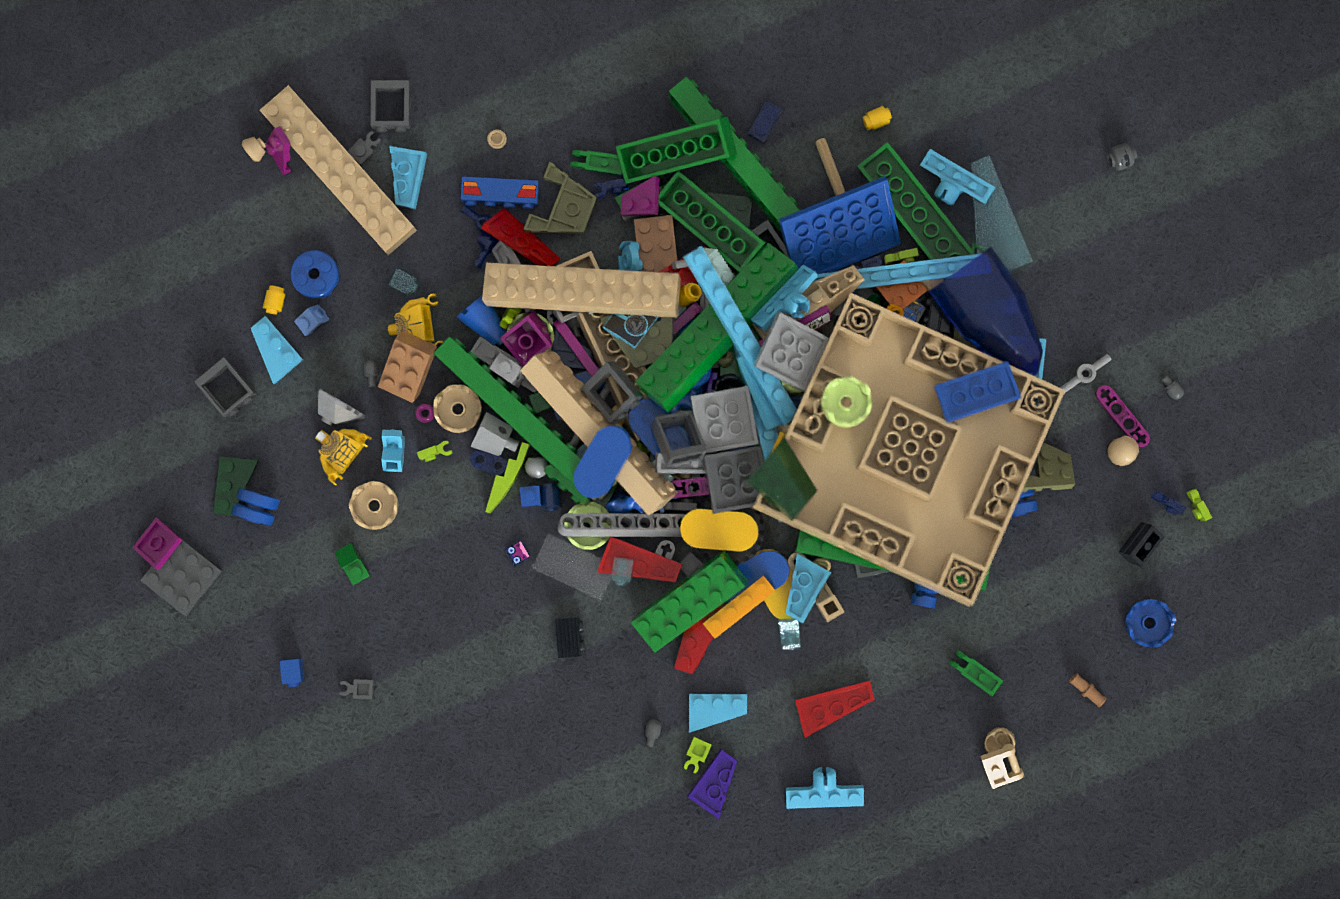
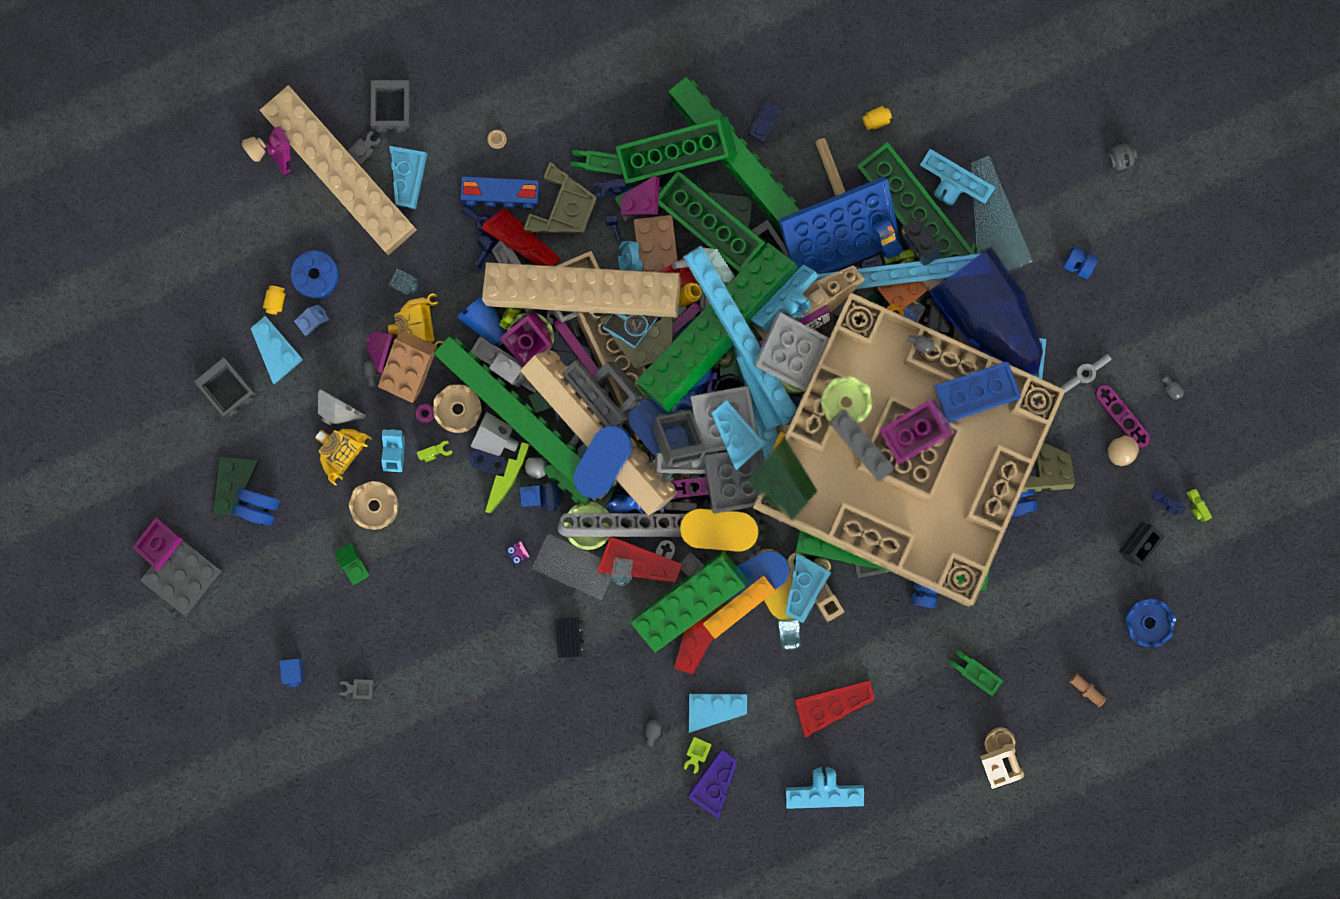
(379, 347): none -> magenta slope
(593, 395): none -> dark grey plate
(612, 220): none -> clear blue hand
(736, 434): none -> medium azure wing
(861, 445): none -> dark grey plate
(887, 239): none -> blue leg
(917, 431): none -> magenta slope
(920, 242): none -> black brick
(921, 343): none -> dark grey cylinder
(1084, 268): none -> blue wheel

